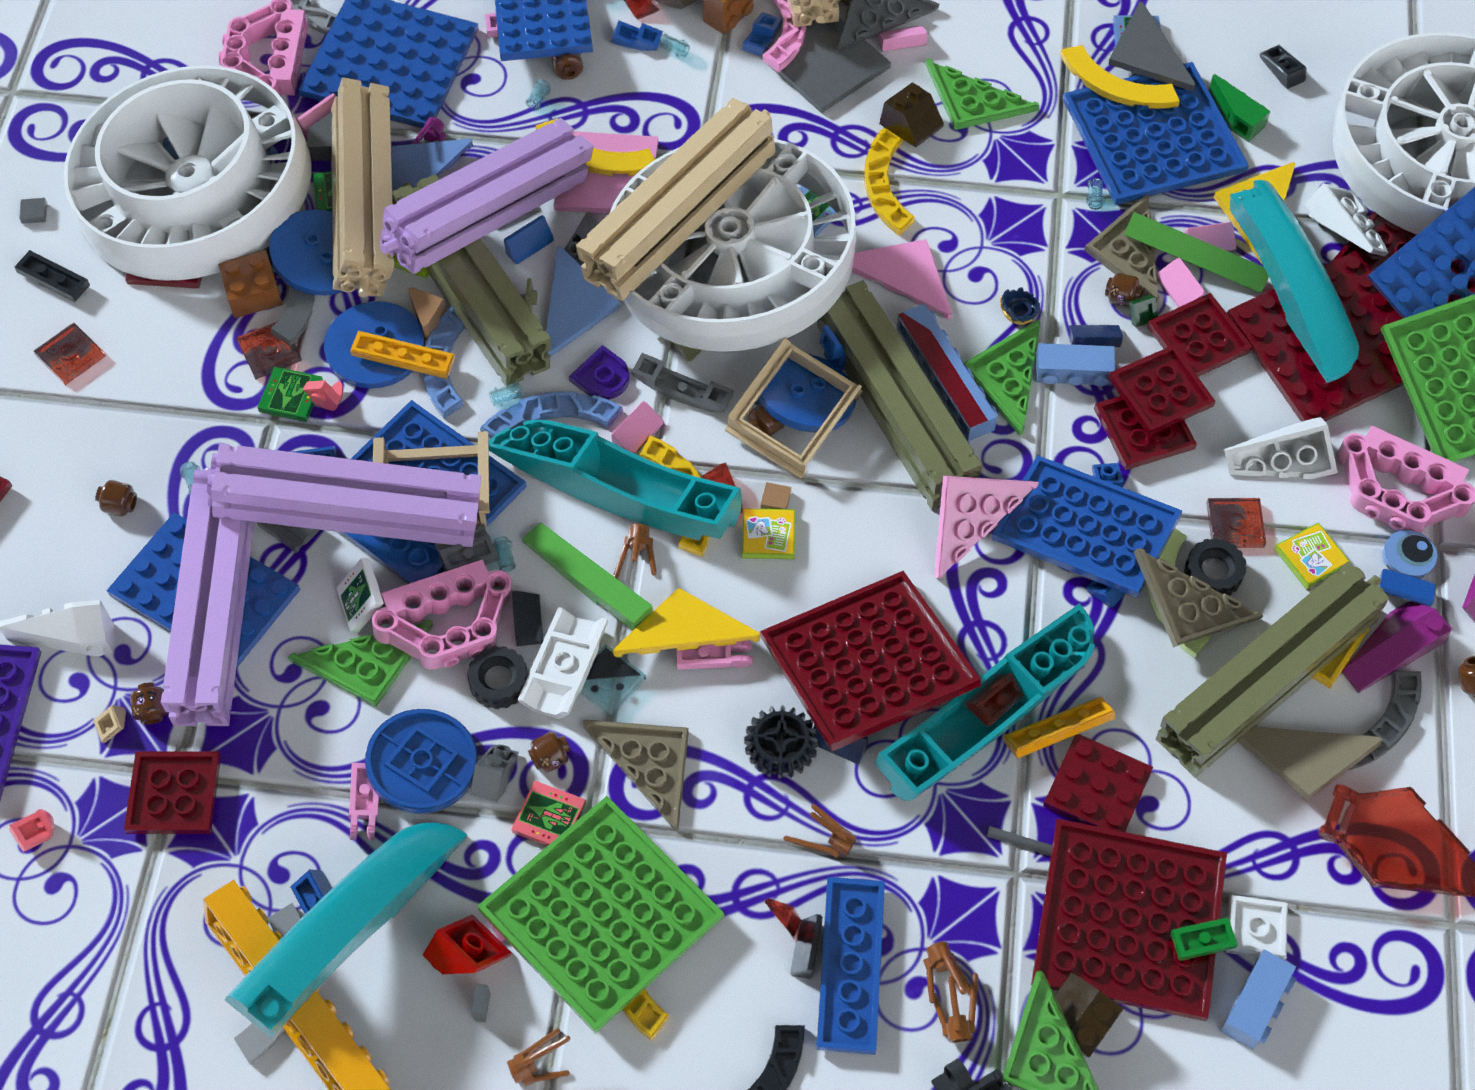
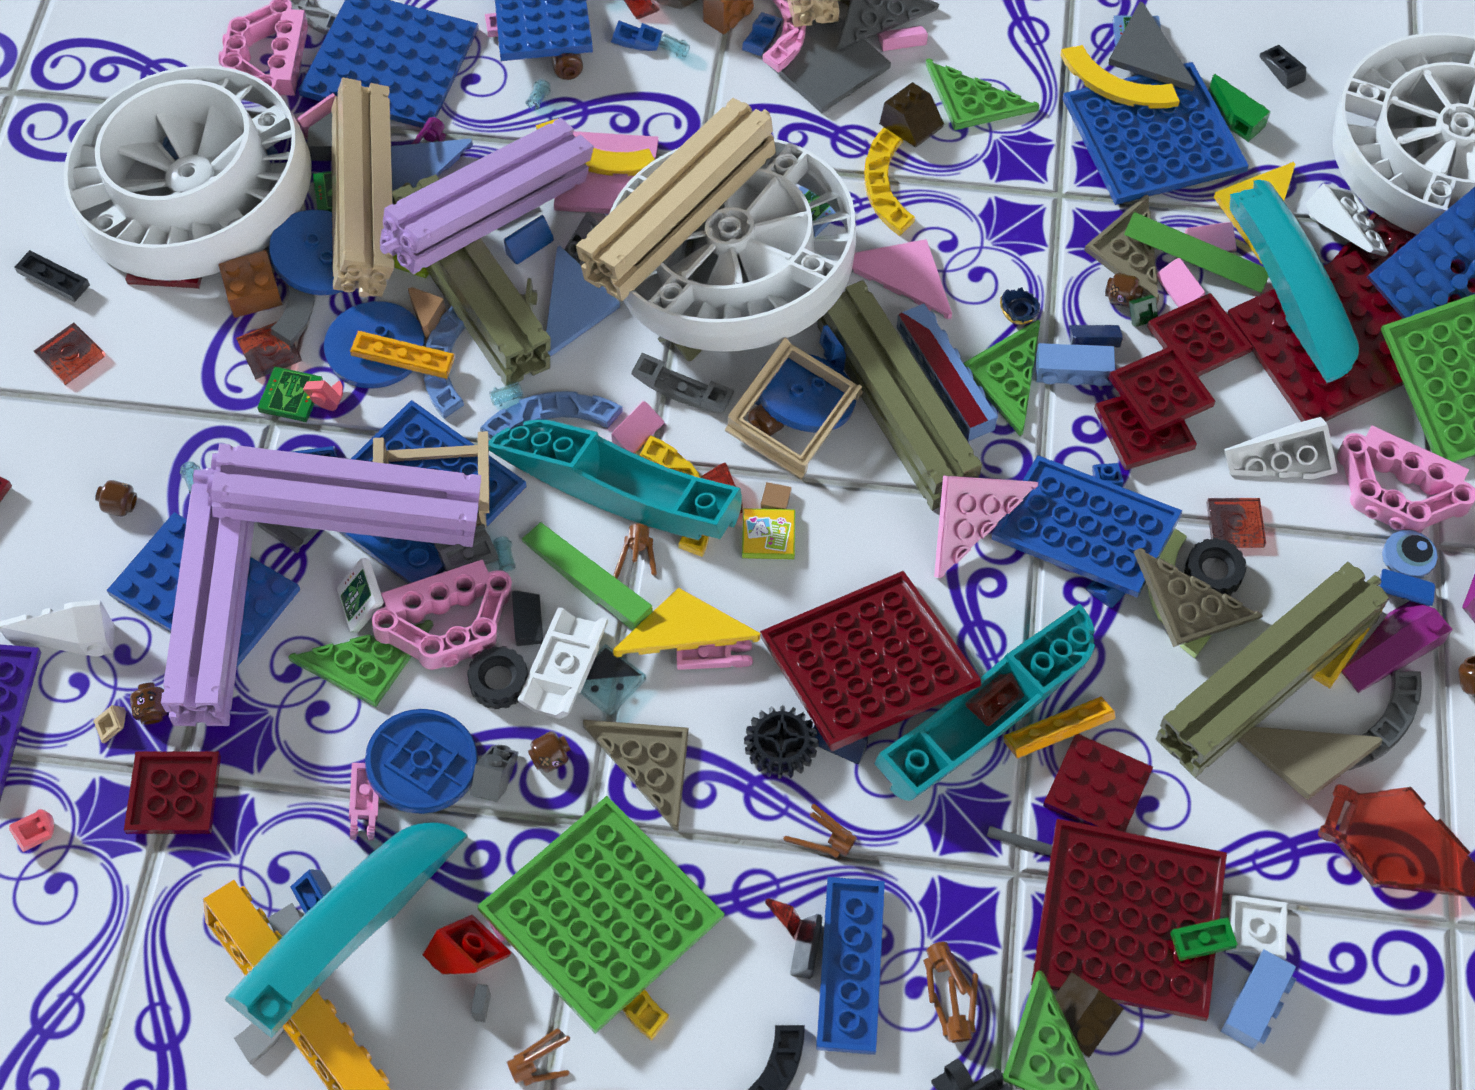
(33, 210): dark grey tile -> none
(547, 813): tile -> none
(602, 374): dark purple tile -> none
(1095, 194): clear light blue pin -> none
(1311, 555): tile -> none

